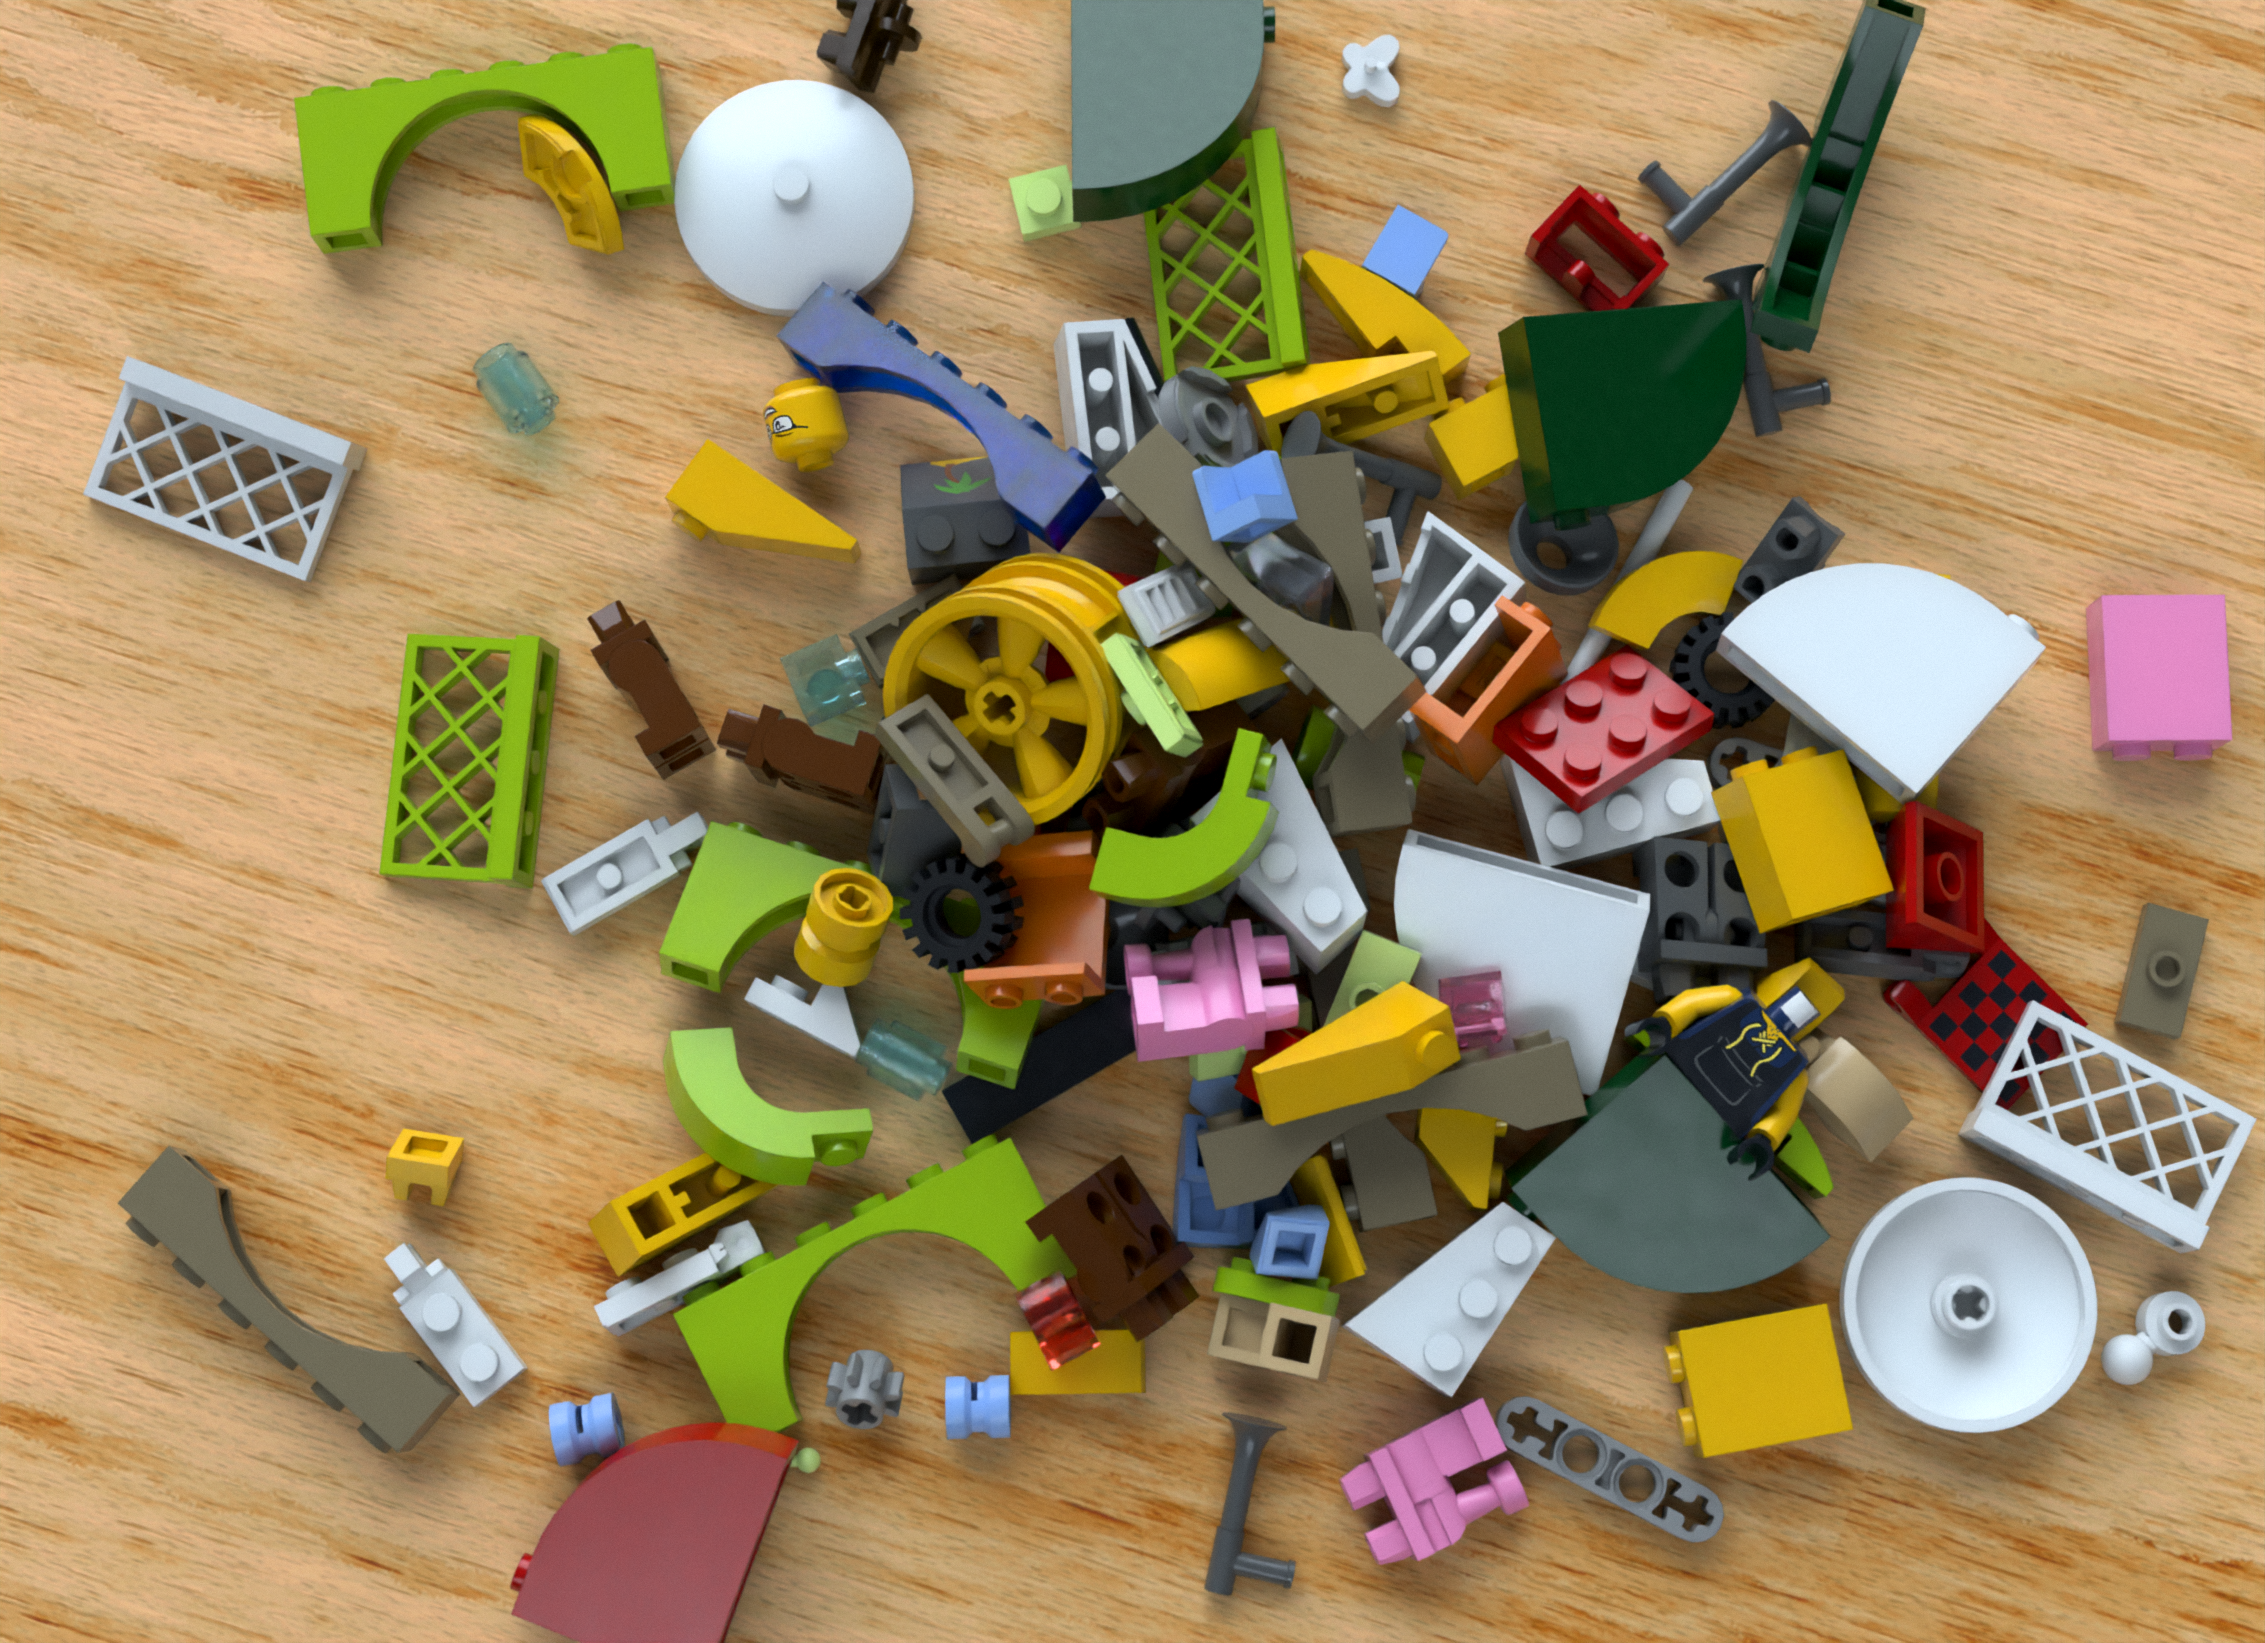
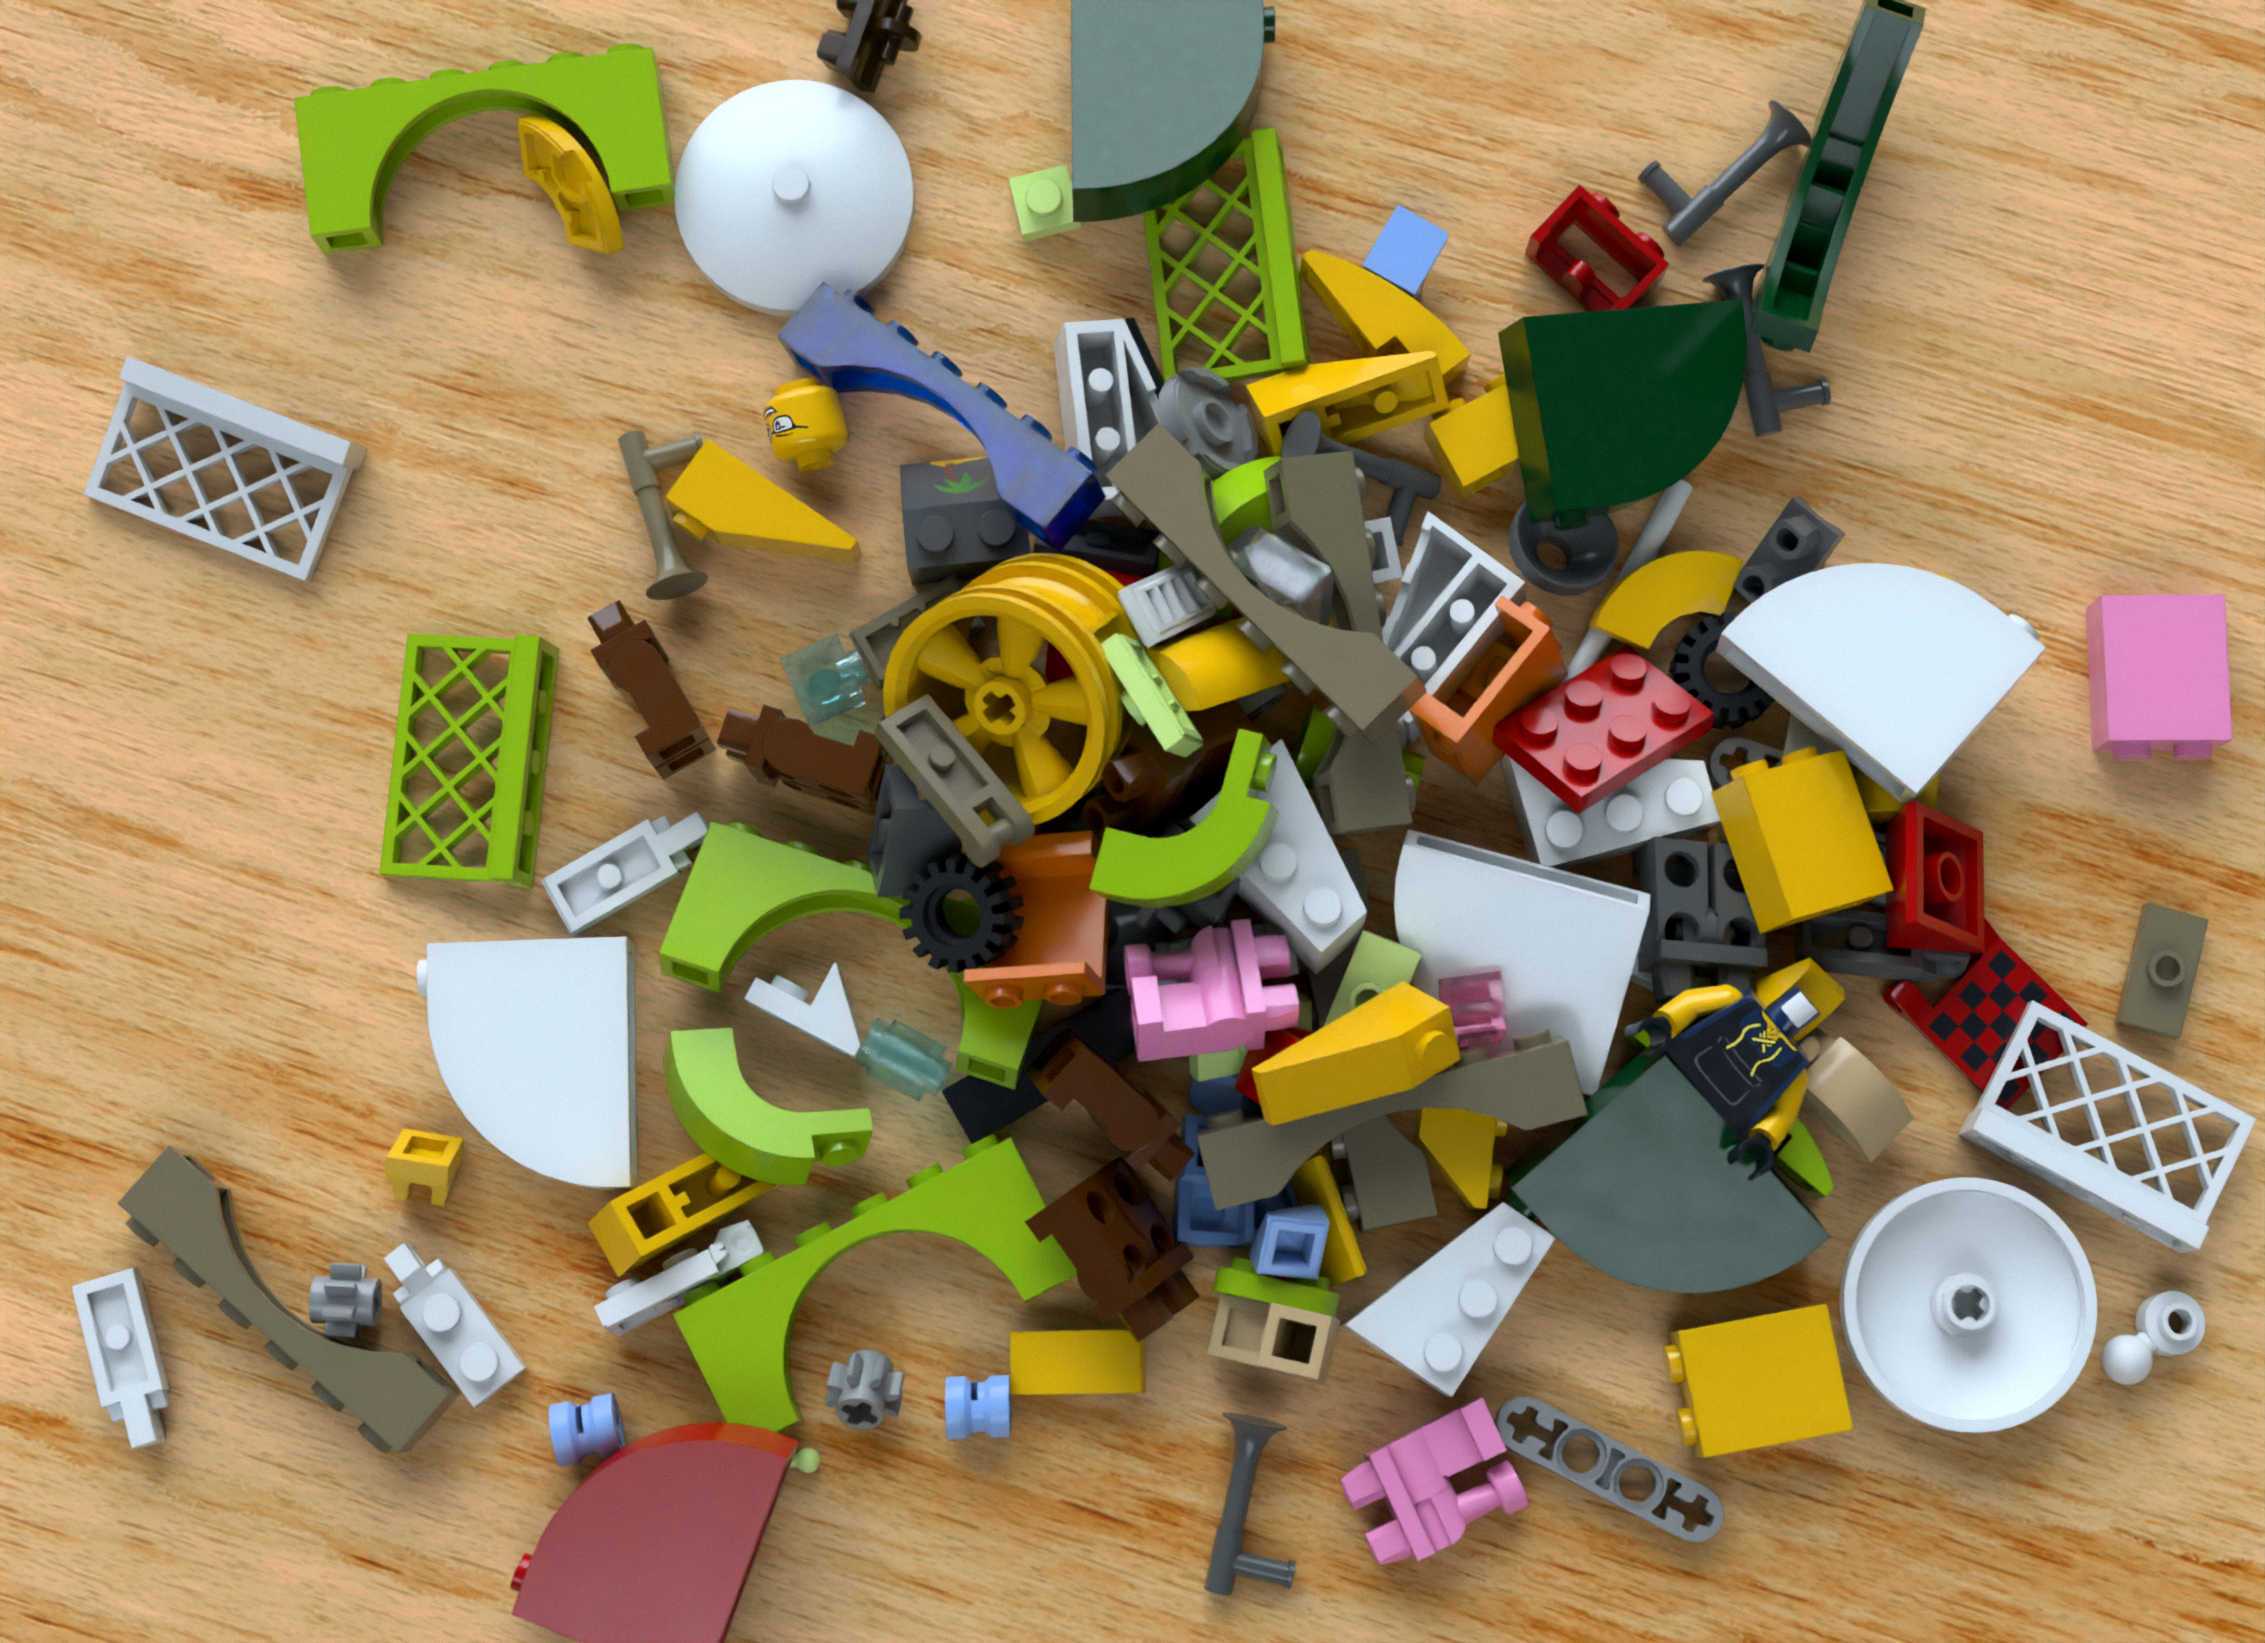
(124, 1353): none -> white hinge
(345, 1300): none -> light grey gear
(515, 389): clear light blue brick -> none
(541, 1050): none -> white brick
(673, 574): none -> dark tan piece
(843, 927): yellow wheel -> none
(1056, 1319): clear red leg -> none
(1111, 548): none -> dark grey plate
(1130, 1120): none -> reddish brown hips
(1245, 498): light blue panel -> none
(1370, 71): white piece -> none

